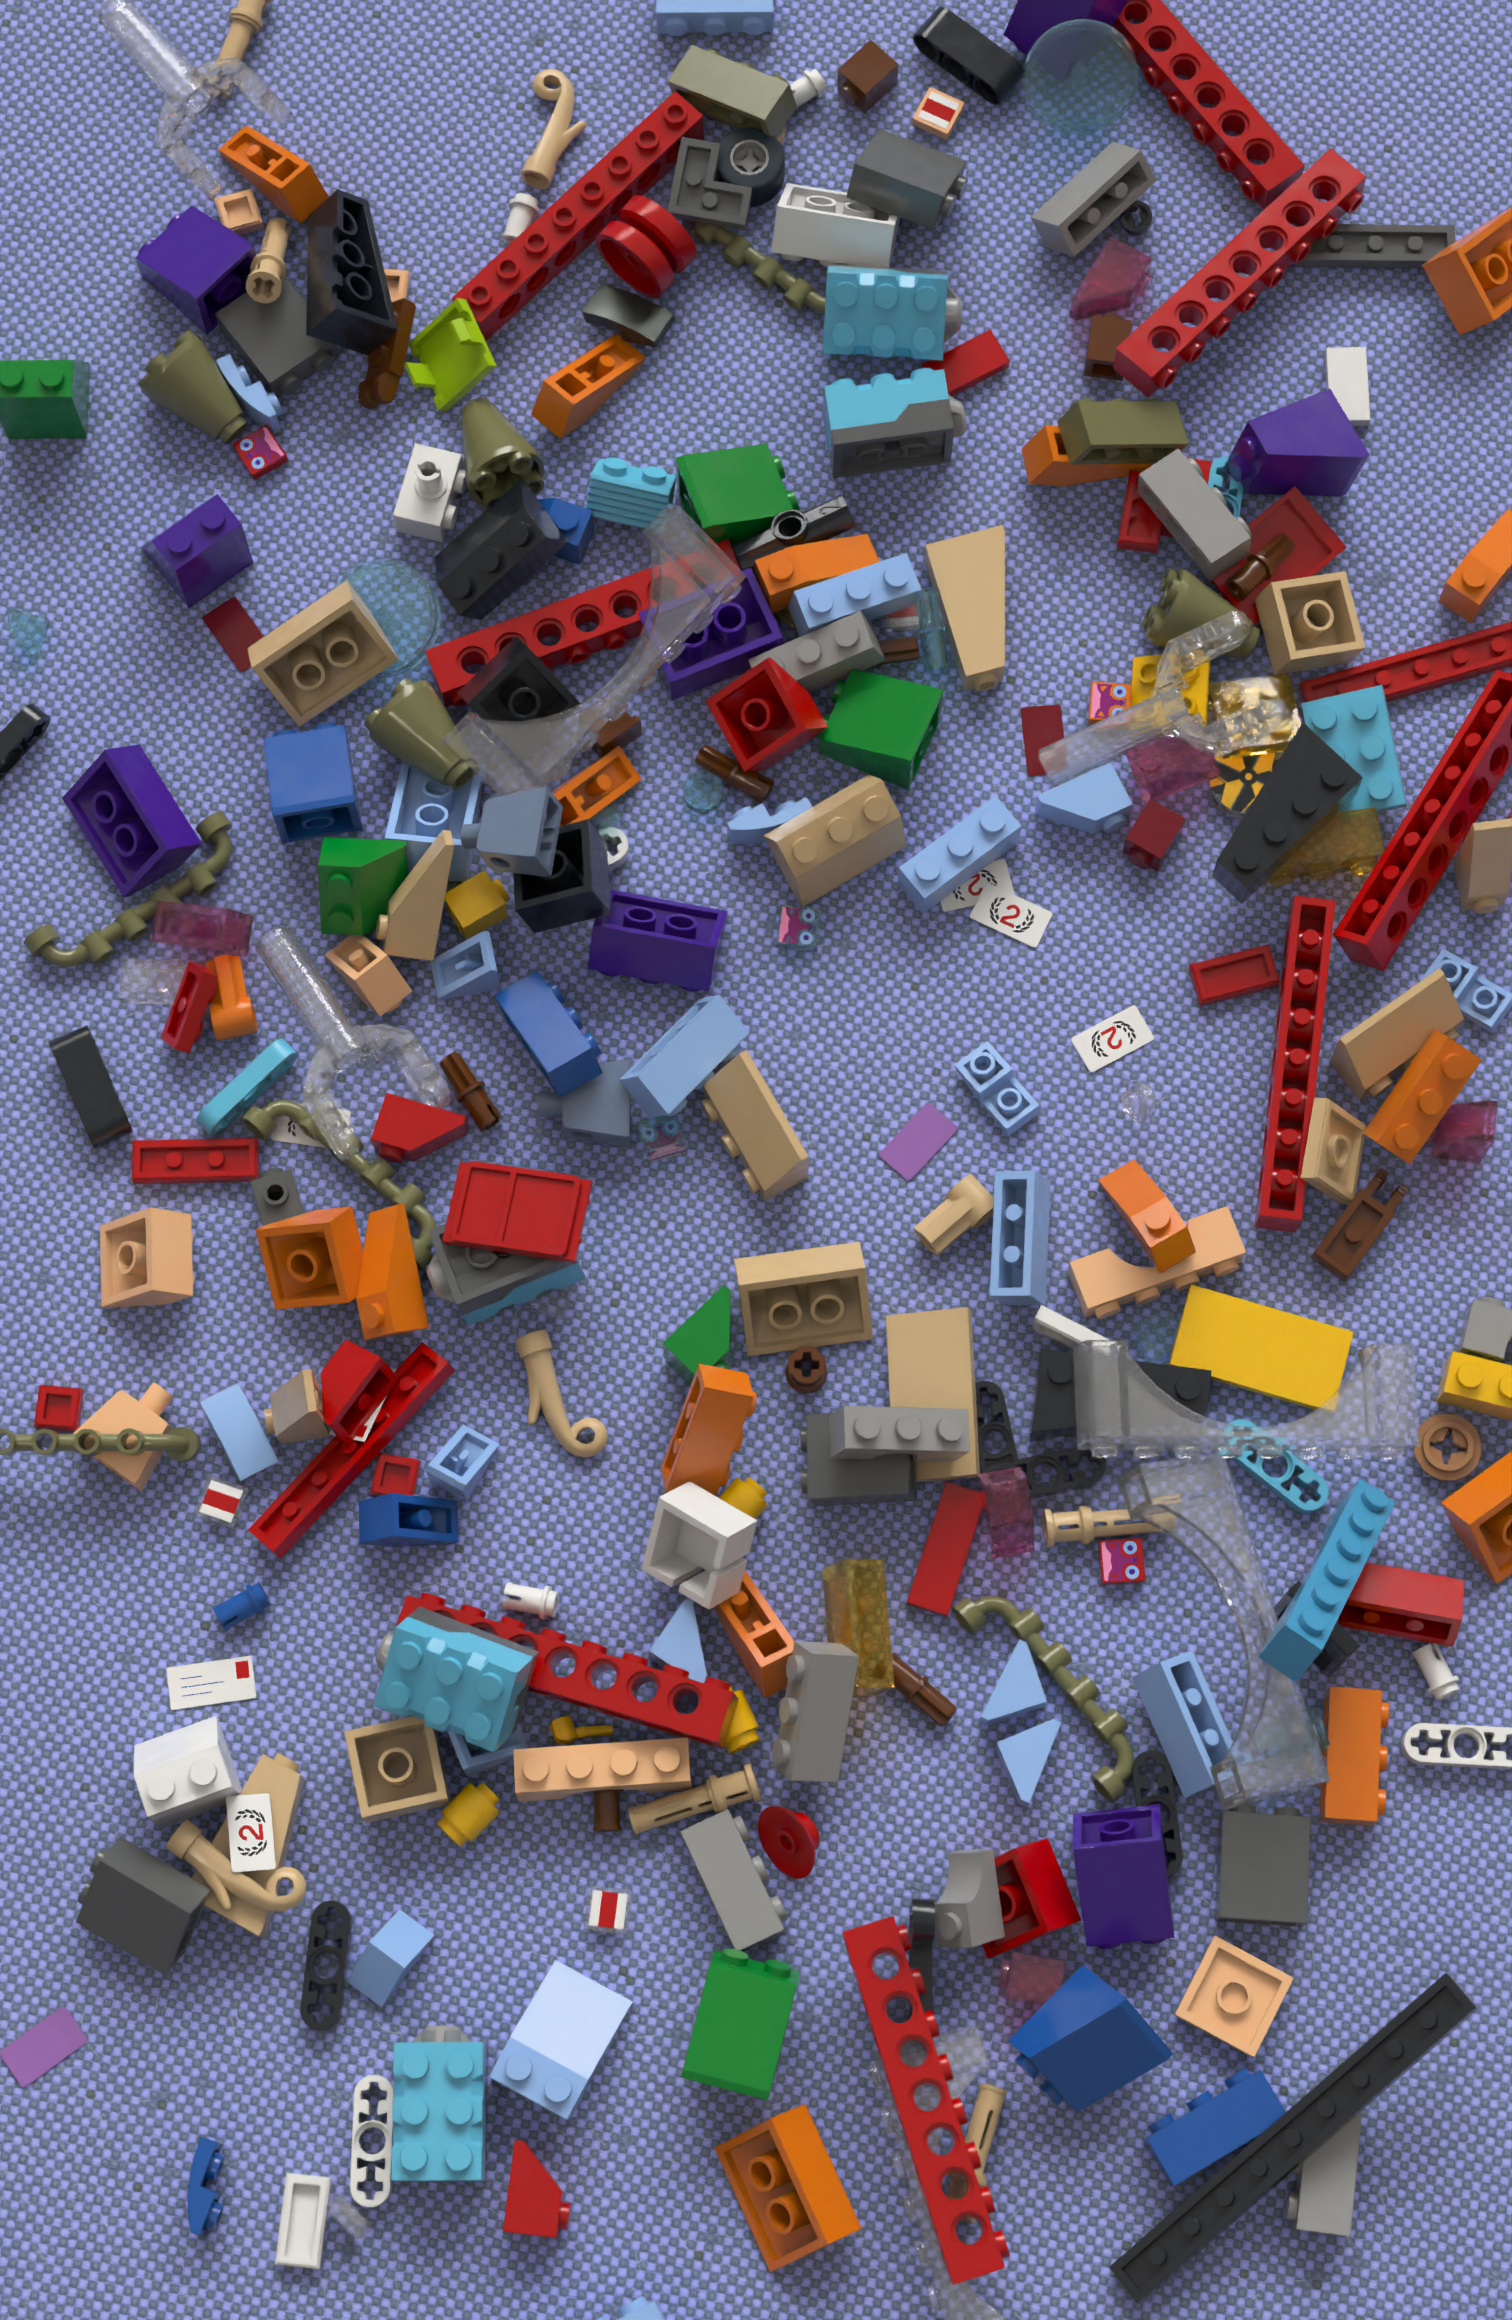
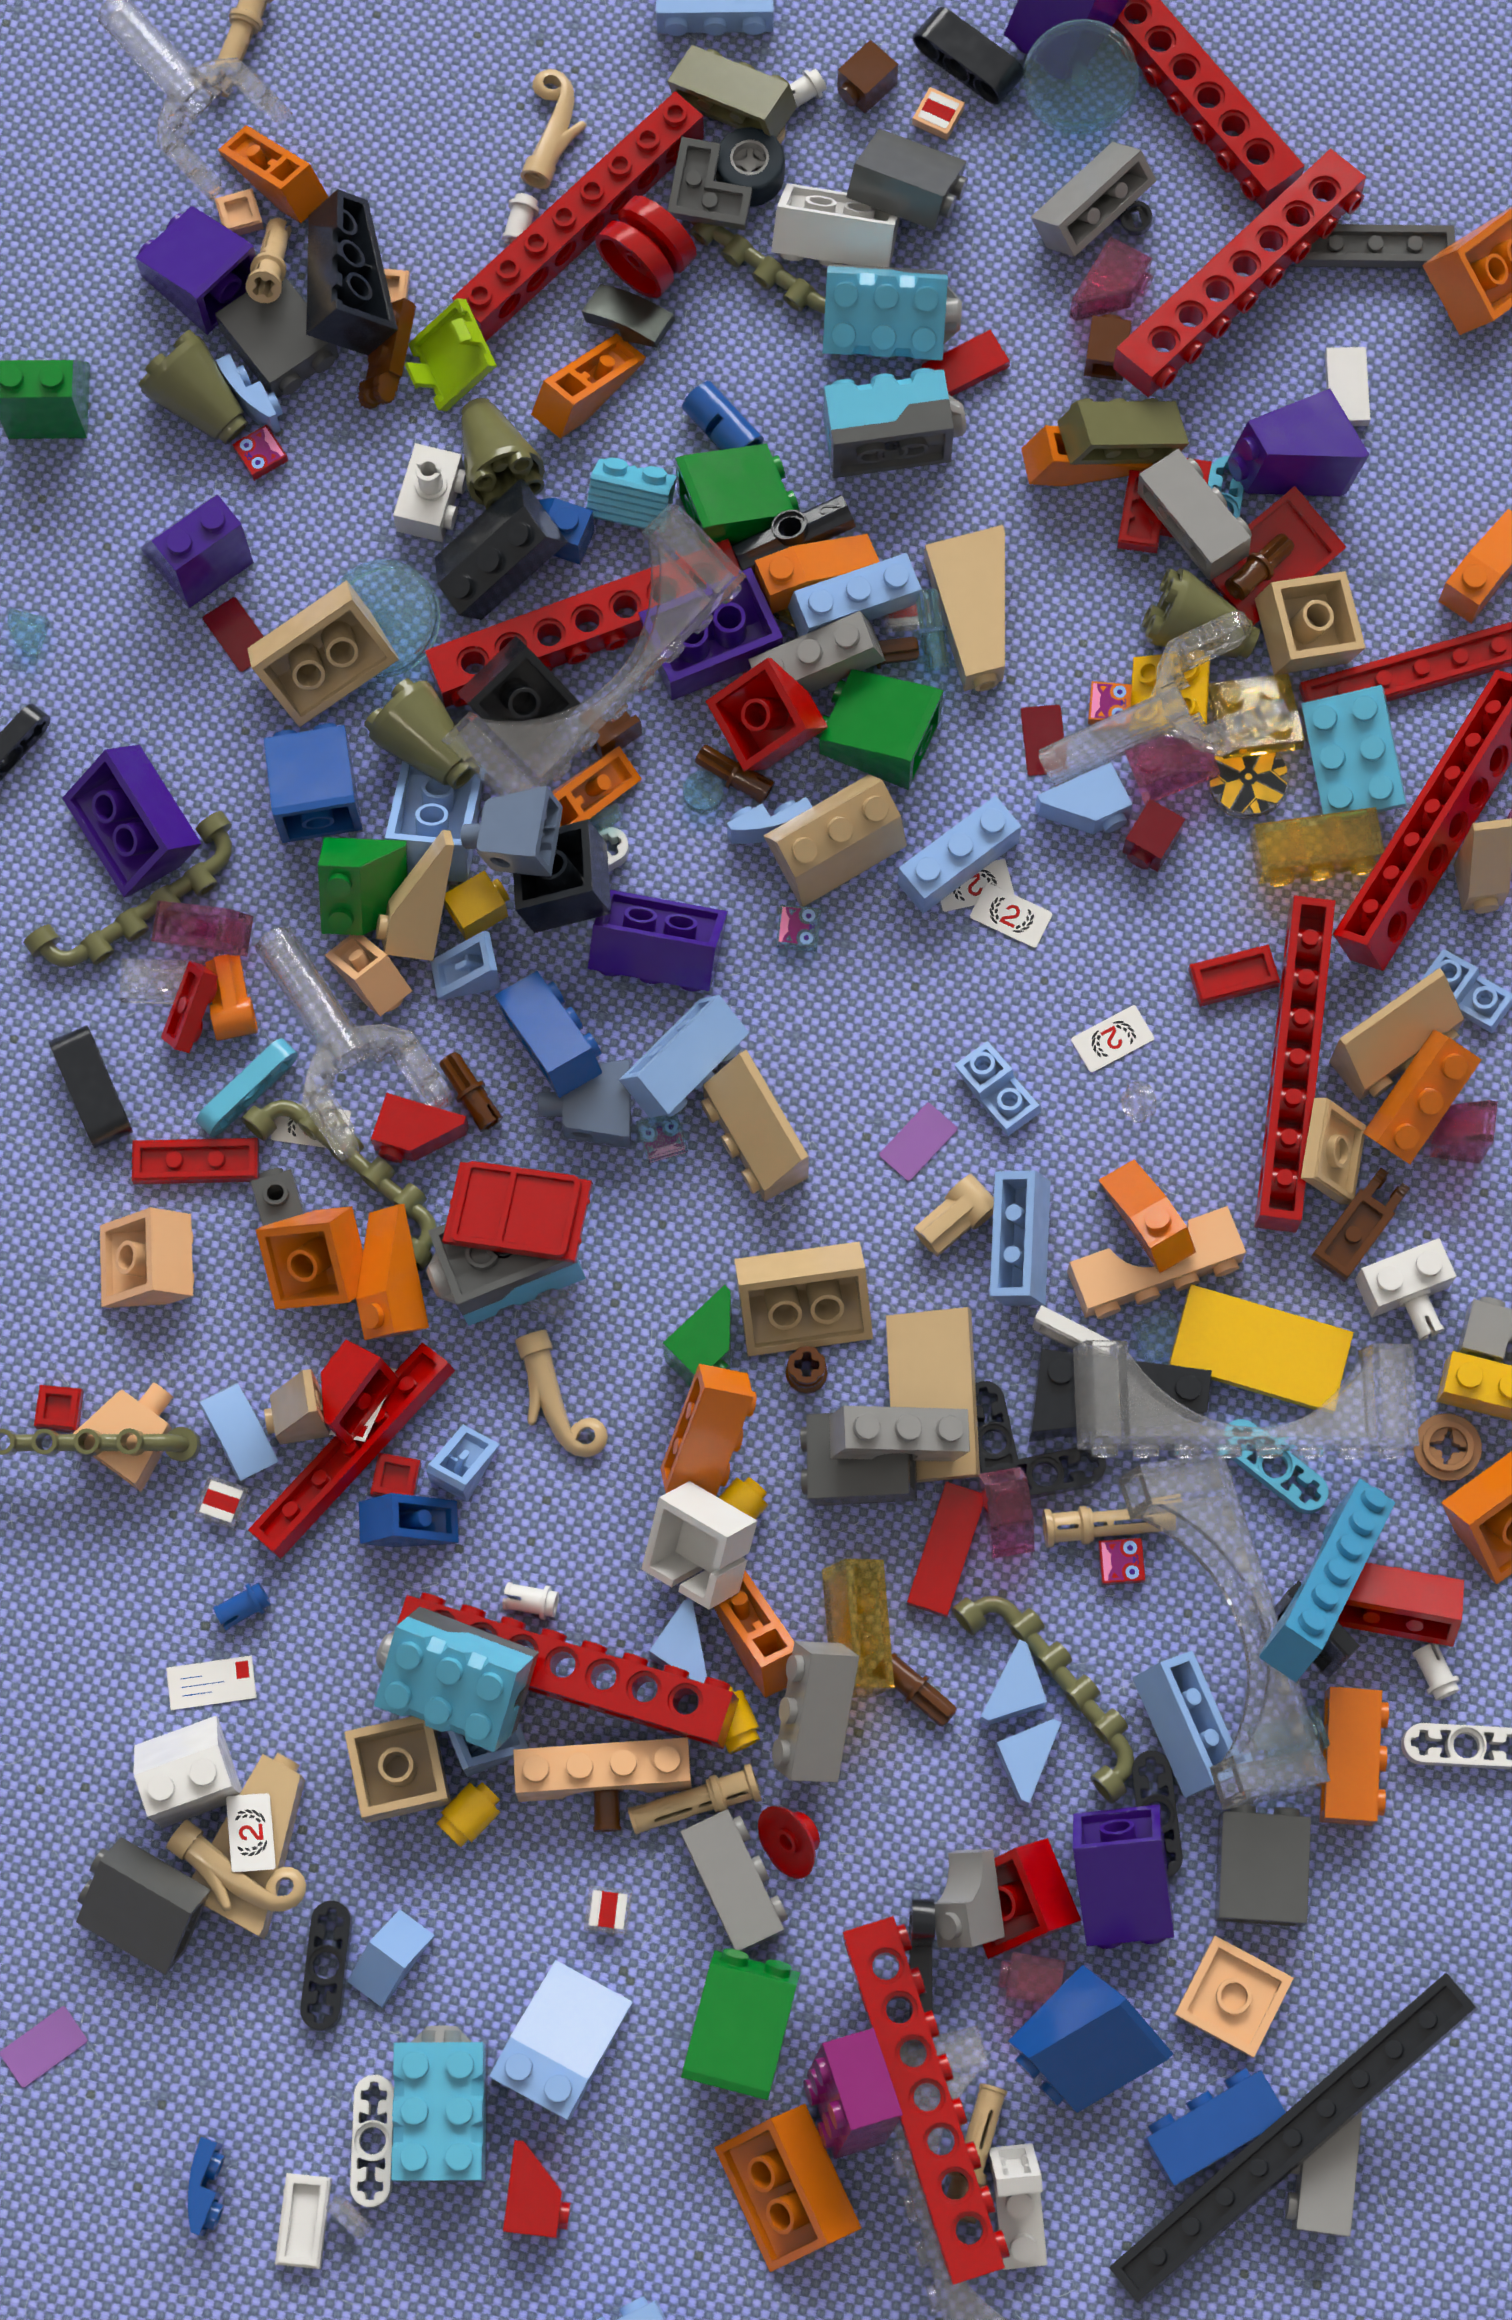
(565, 1731): yellow hand -> none
(719, 418): none -> blue pin
(852, 2094): none -> magenta brick
(1019, 2204): none -> white bracket
(1291, 807): black wedge -> none
(1408, 1282): none -> white brick

